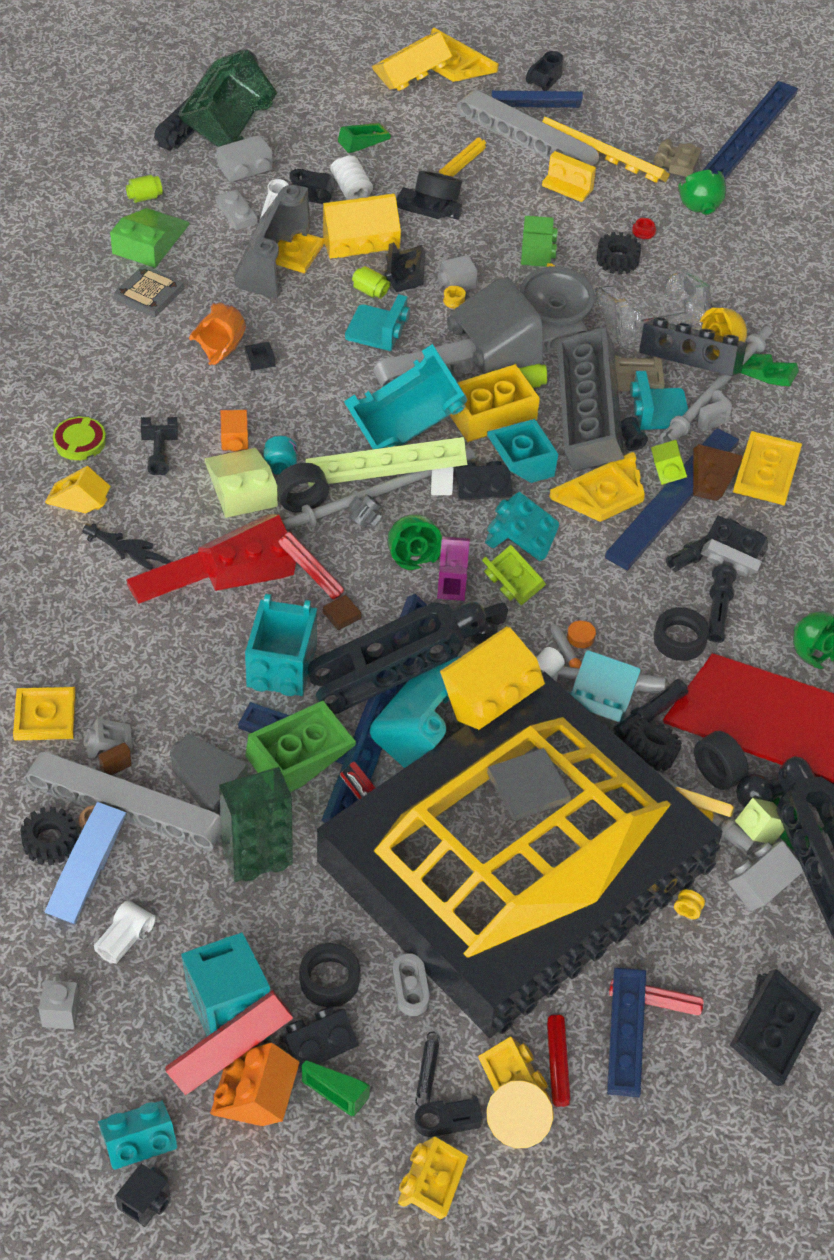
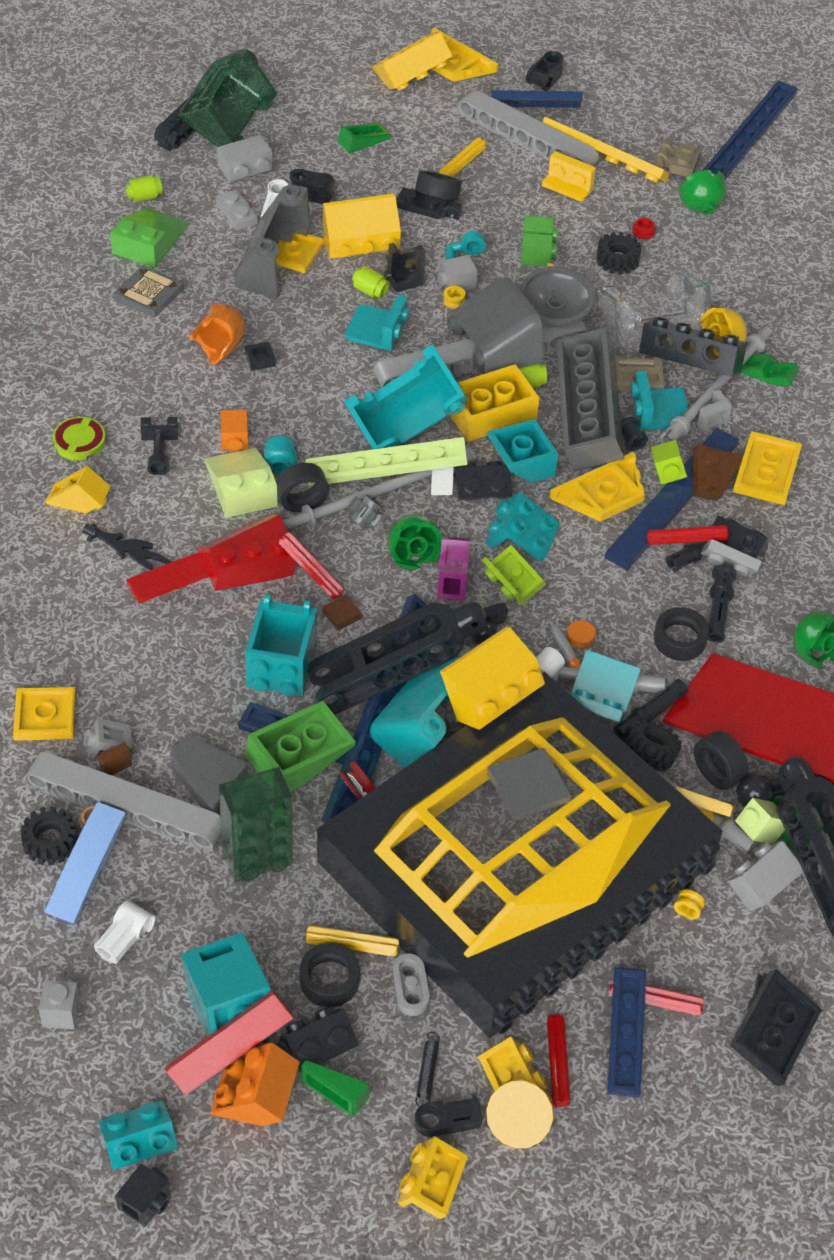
(351, 177): white piece -> none
(353, 940): none -> yellow axle
(471, 244): none -> teal plate
(687, 535): none -> red axle

